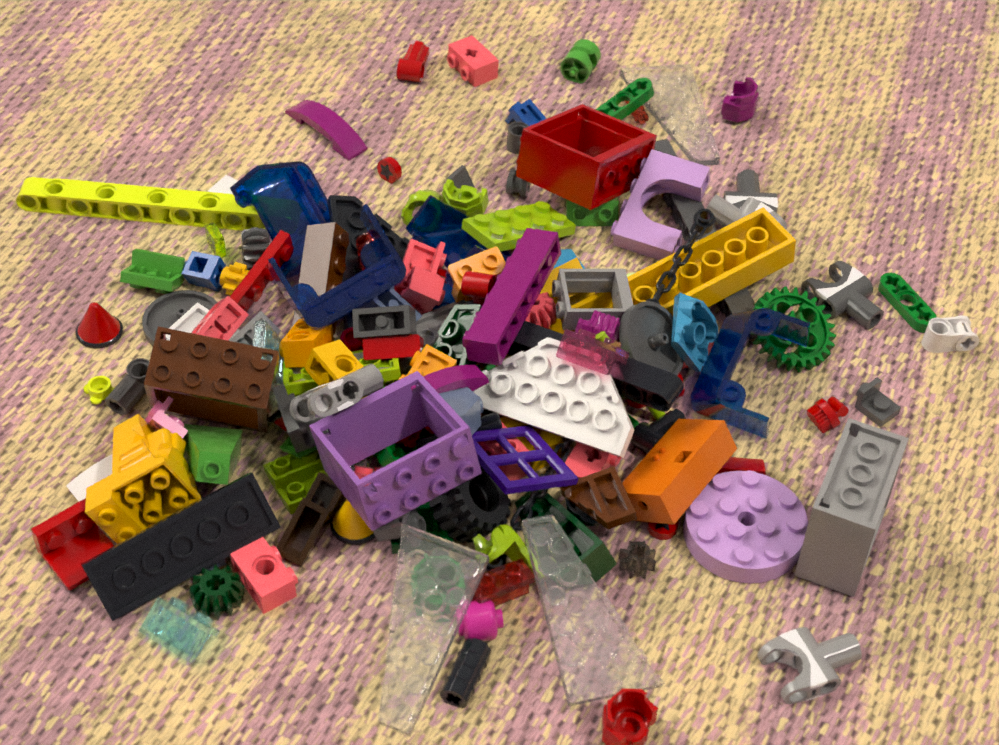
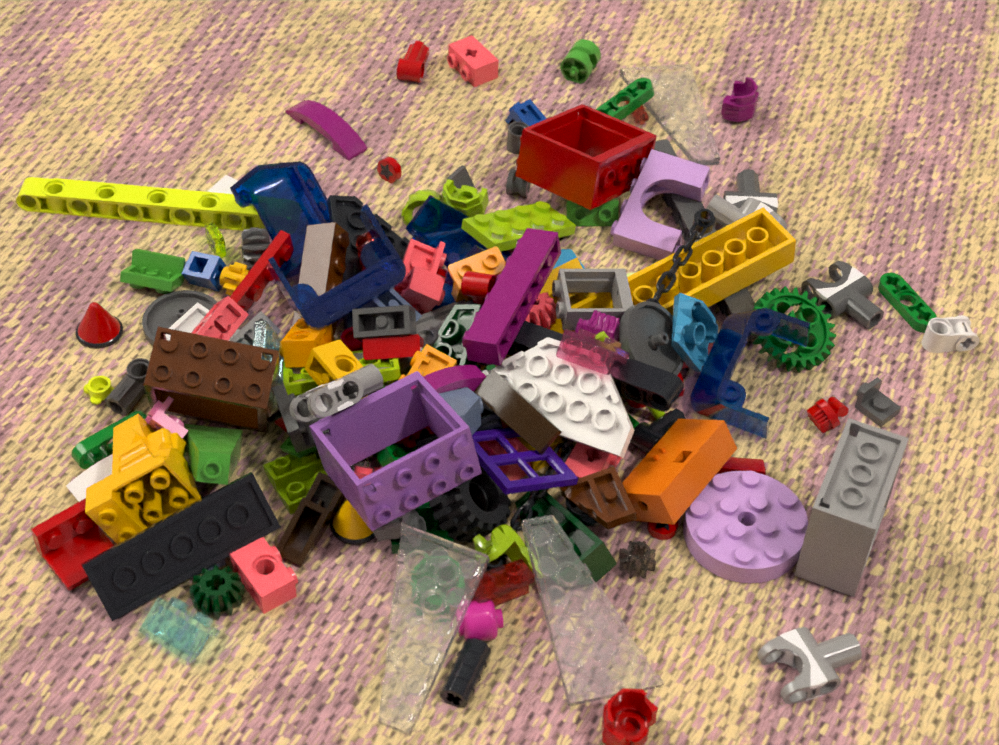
(96, 446): none -> green beam
(517, 412): none -> dark brown slope

